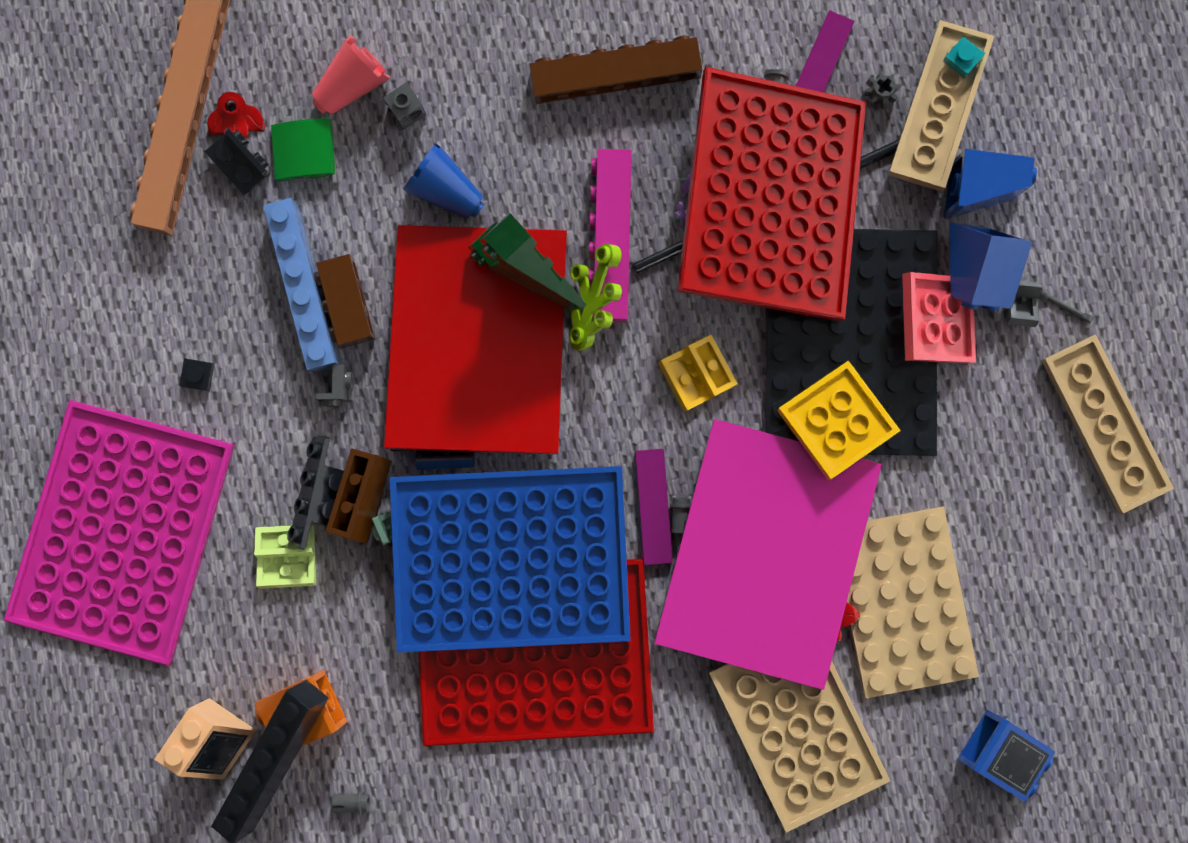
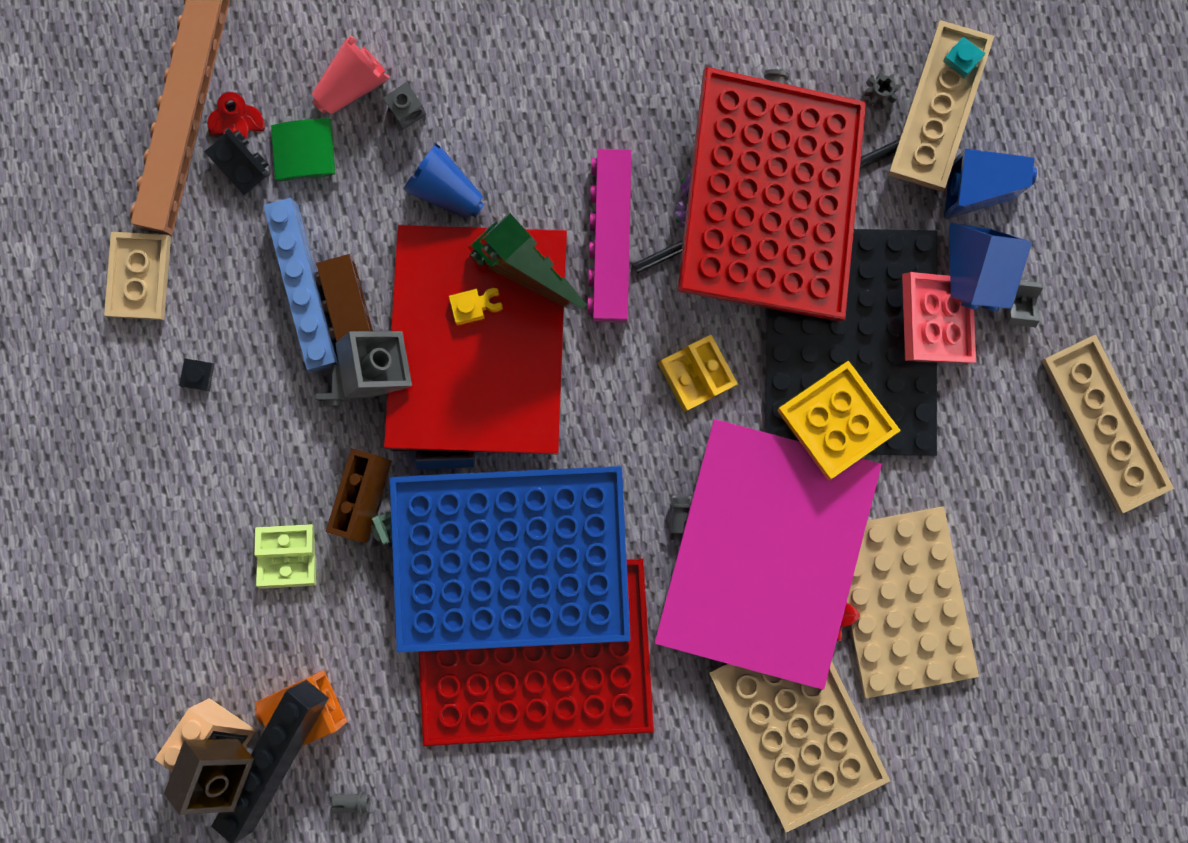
(119, 533): dark pink tile -> none
(137, 276): none -> tan plate
(208, 776): none -> dark brown brick
(317, 493): black bracket -> none
(373, 363): none -> dark grey slope
(469, 305): none -> yellow plate
(583, 330): lime plant -> none
(616, 69): reddish brown brick -> none
(653, 506): magenta tile -> none
(825, 52): magenta tile -> none
(1007, 755): slope -> none
(1045, 295): dark grey hinge -> none

